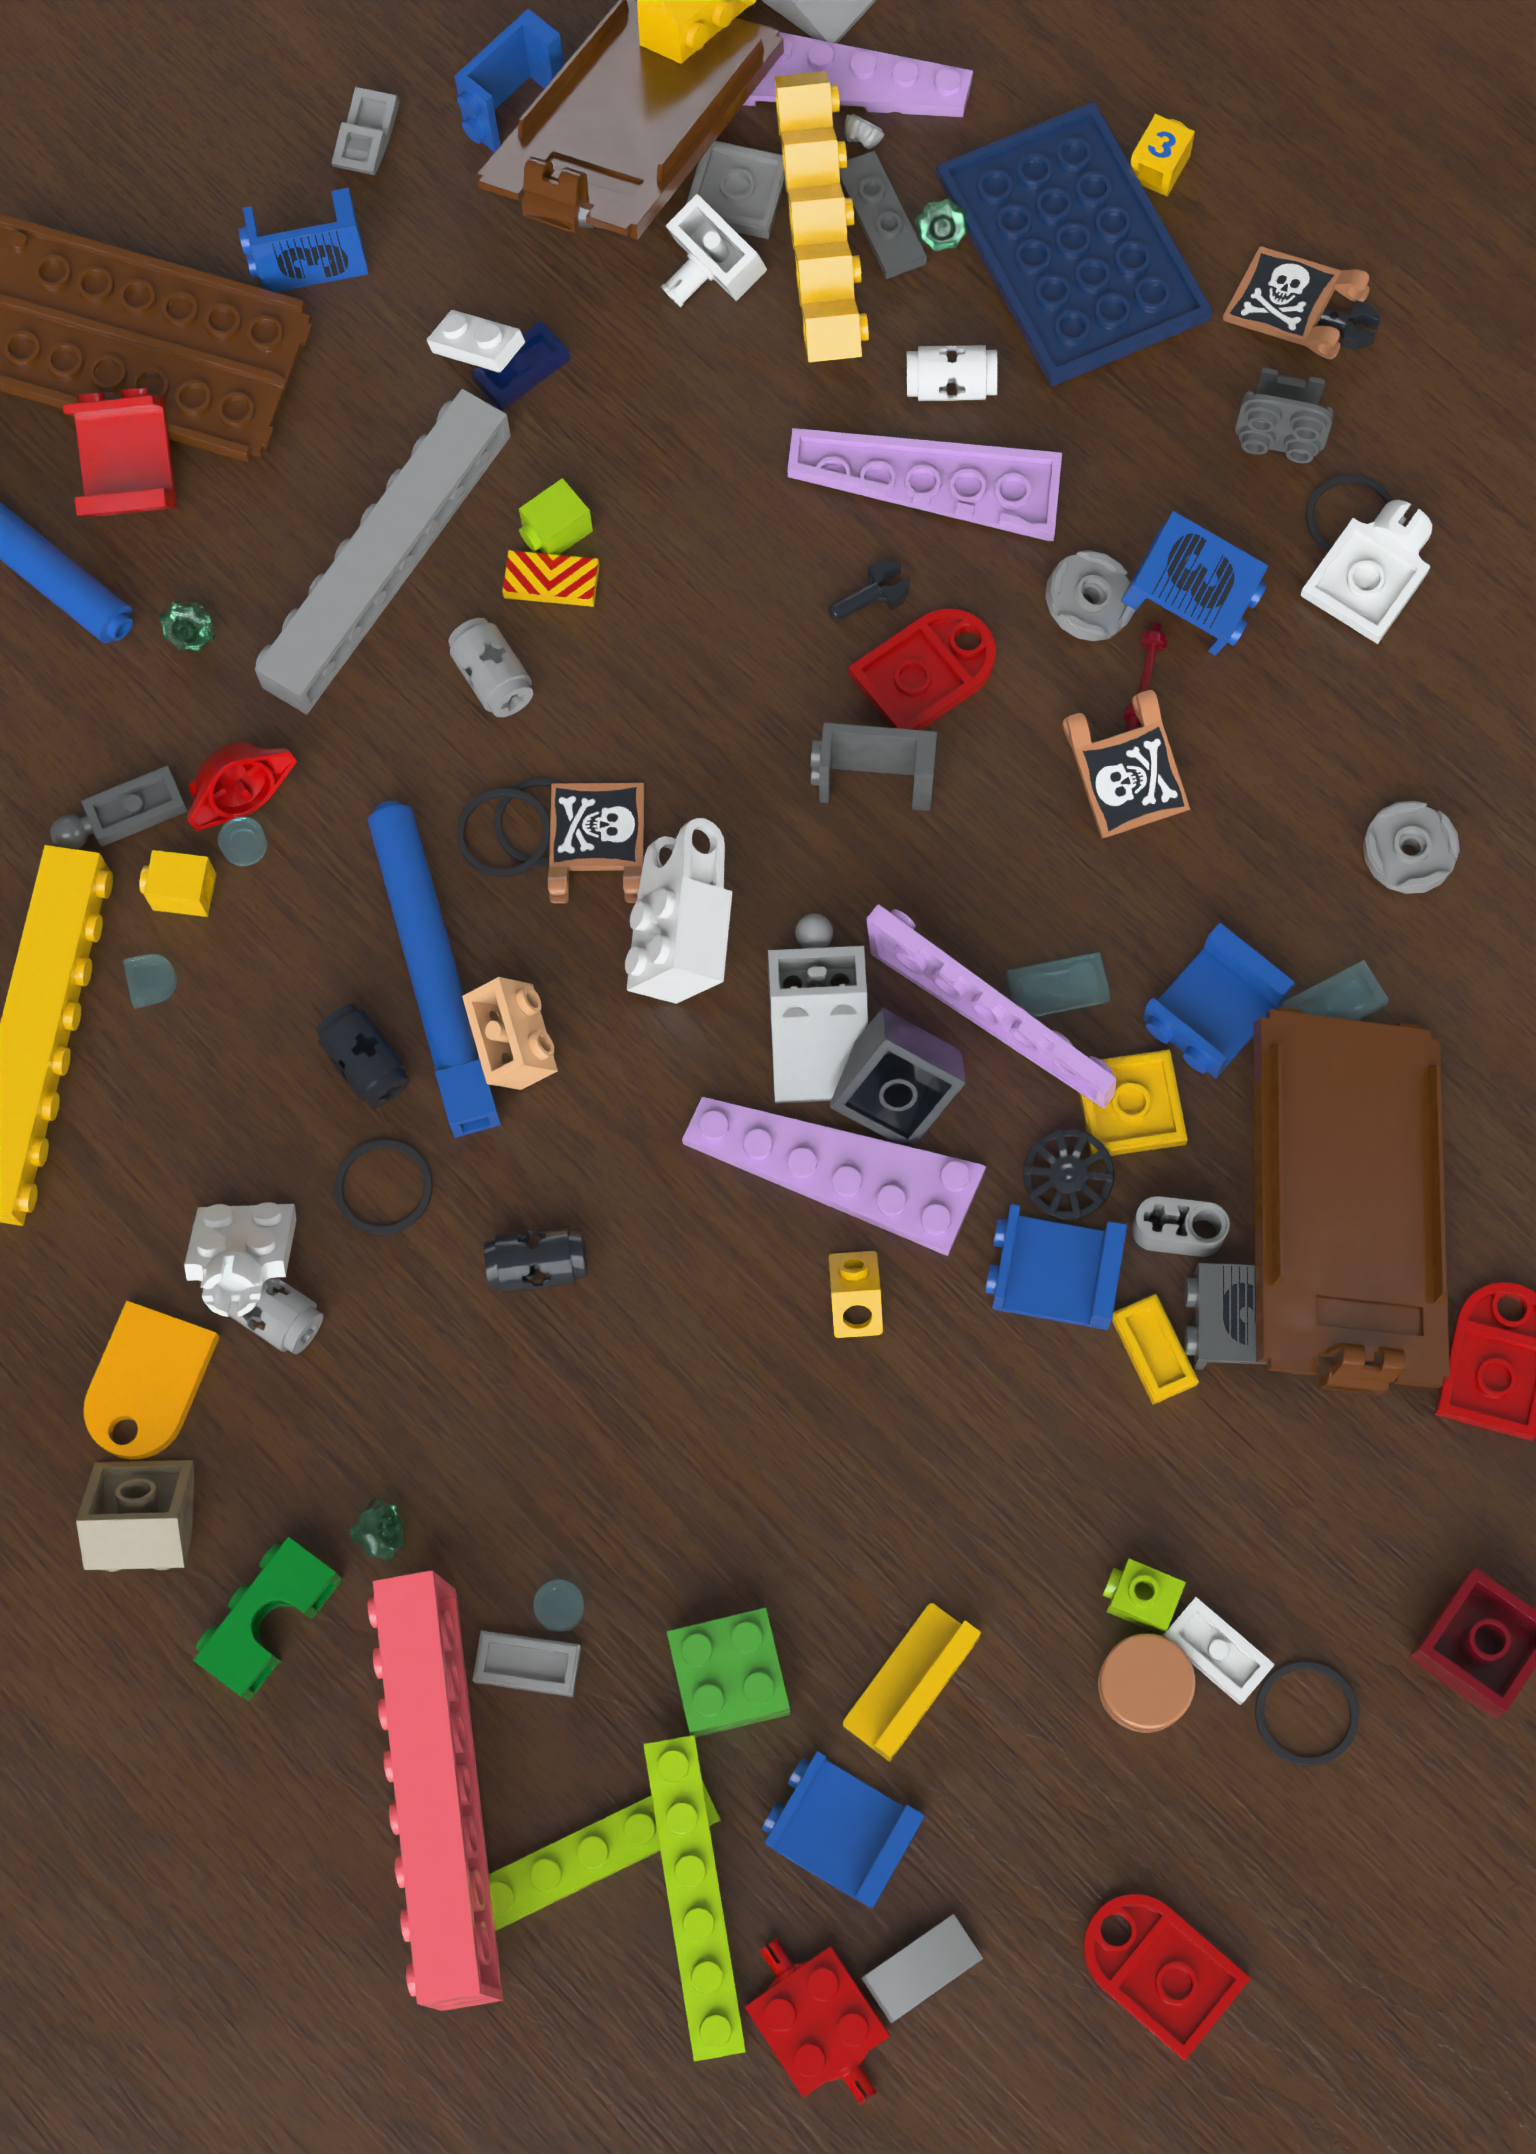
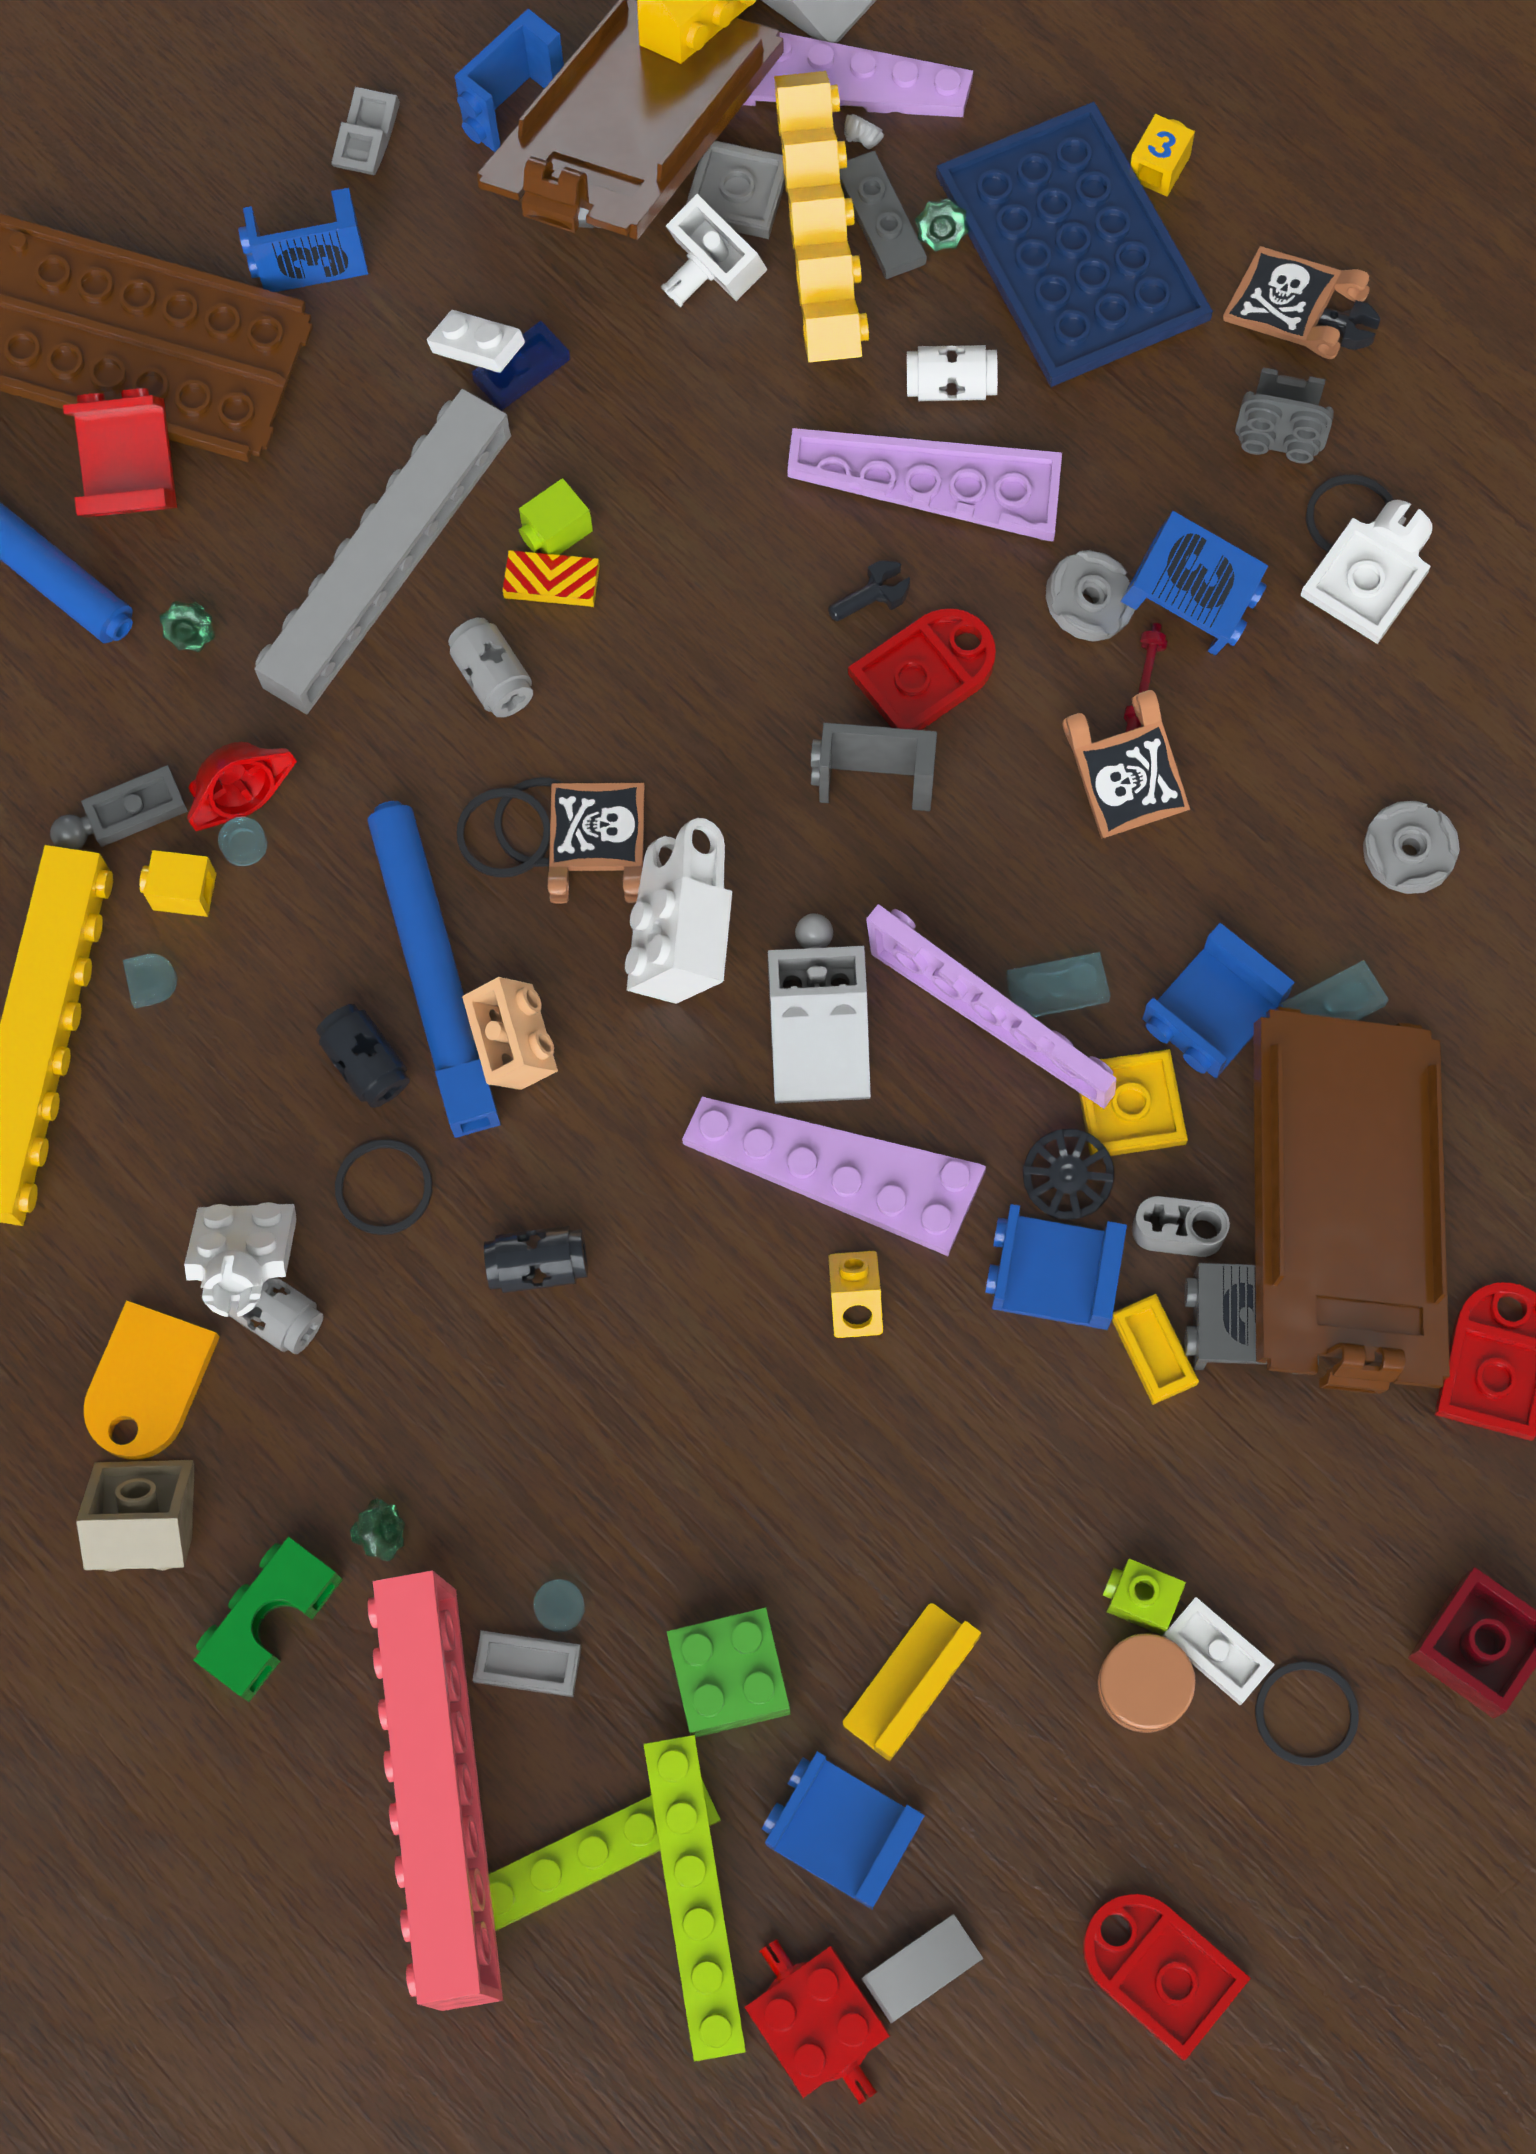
(898, 1079): black slope -> none

